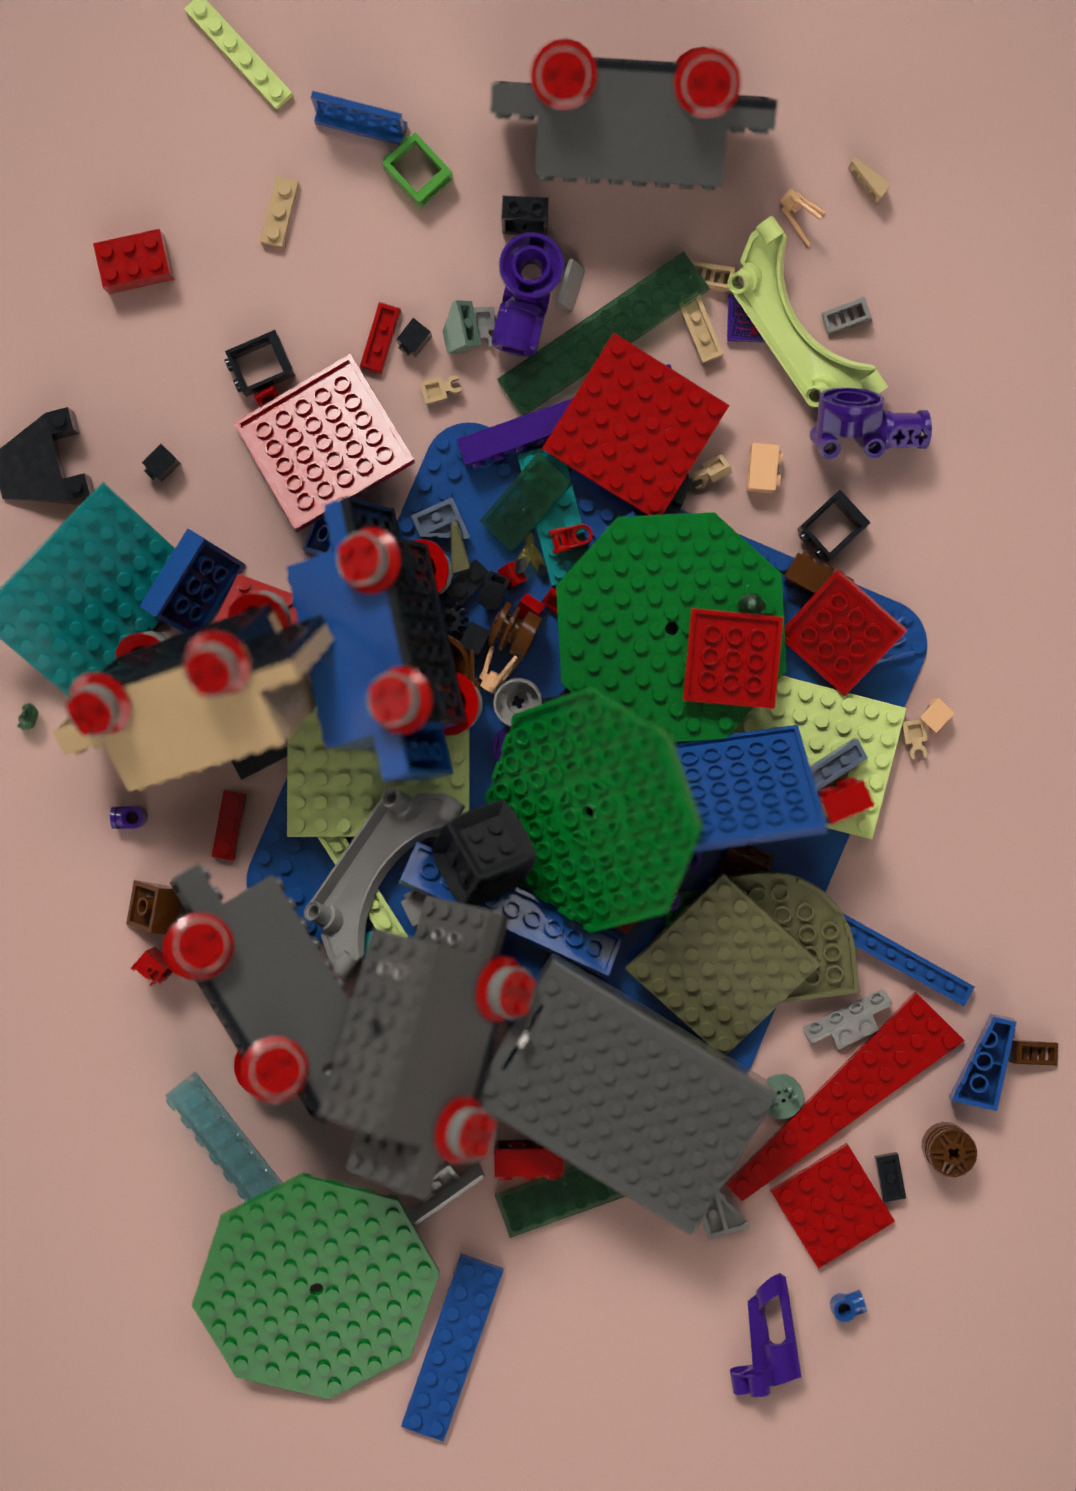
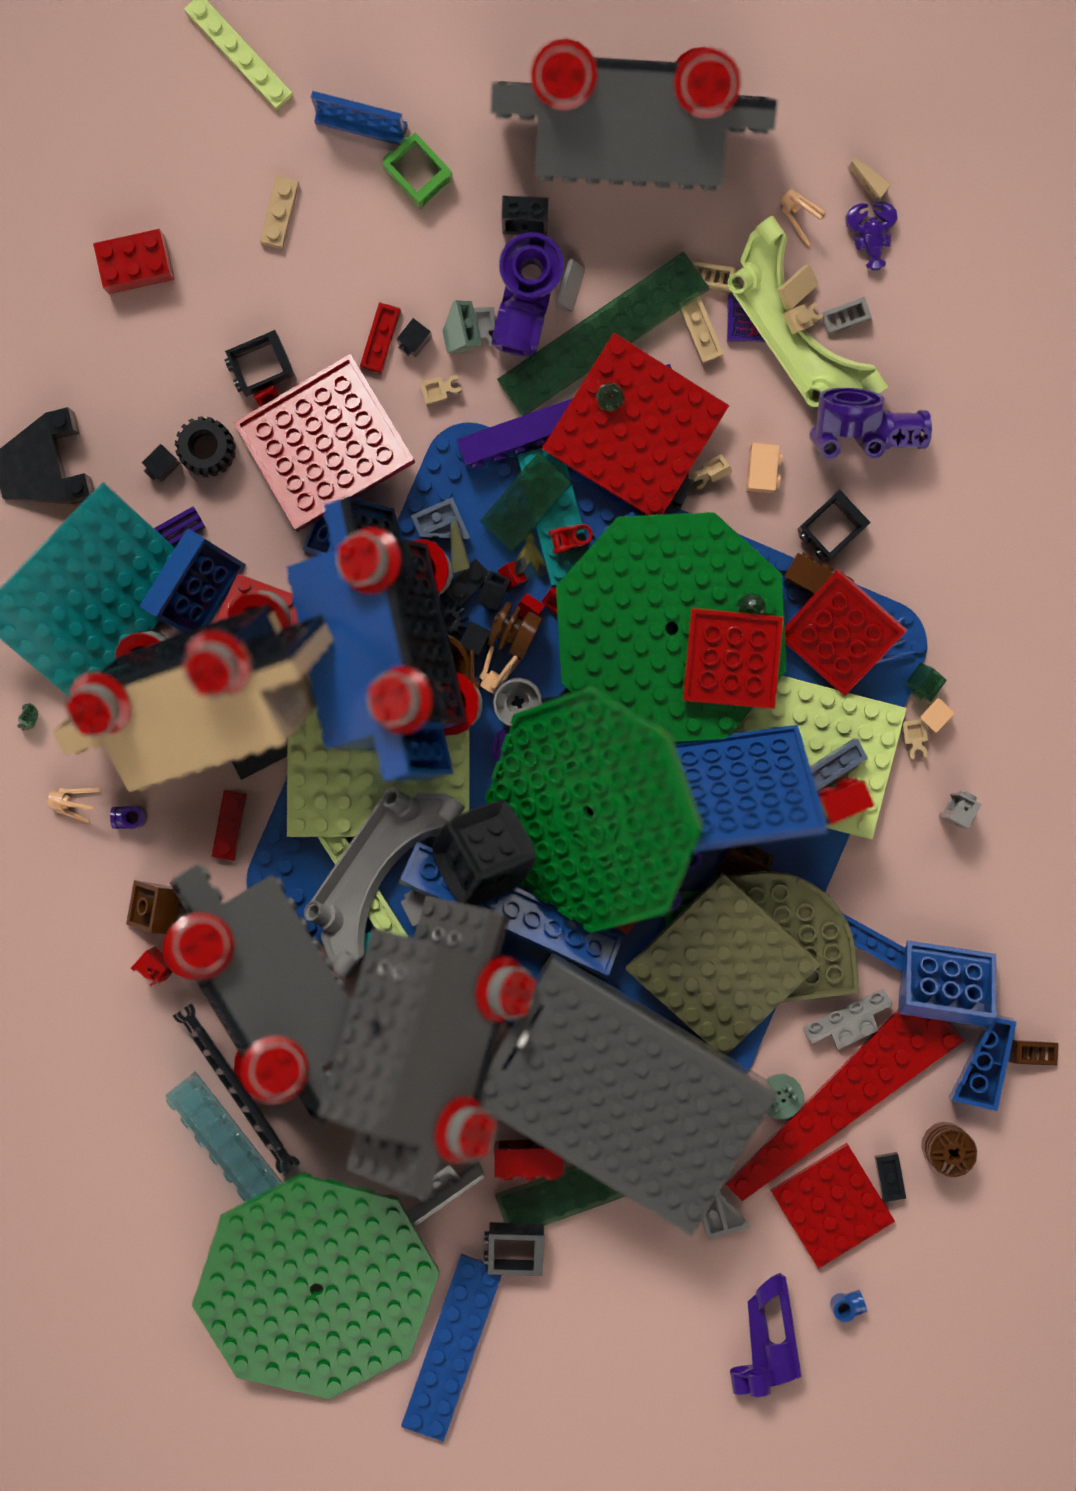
(61, 802): none -> light nougat plant
(177, 518): none -> dark purple tile
(192, 433): none -> black tyre
(236, 1089): none -> black bar
(514, 1231): none -> black window
(605, 402): none -> plate
(797, 287): none -> tan tile
(801, 317): none -> tan plate
(872, 231): none -> dark purple animal
(925, 682): none -> clear green brick
(948, 984): none -> blue slope
(961, 809): none -> light grey hinge

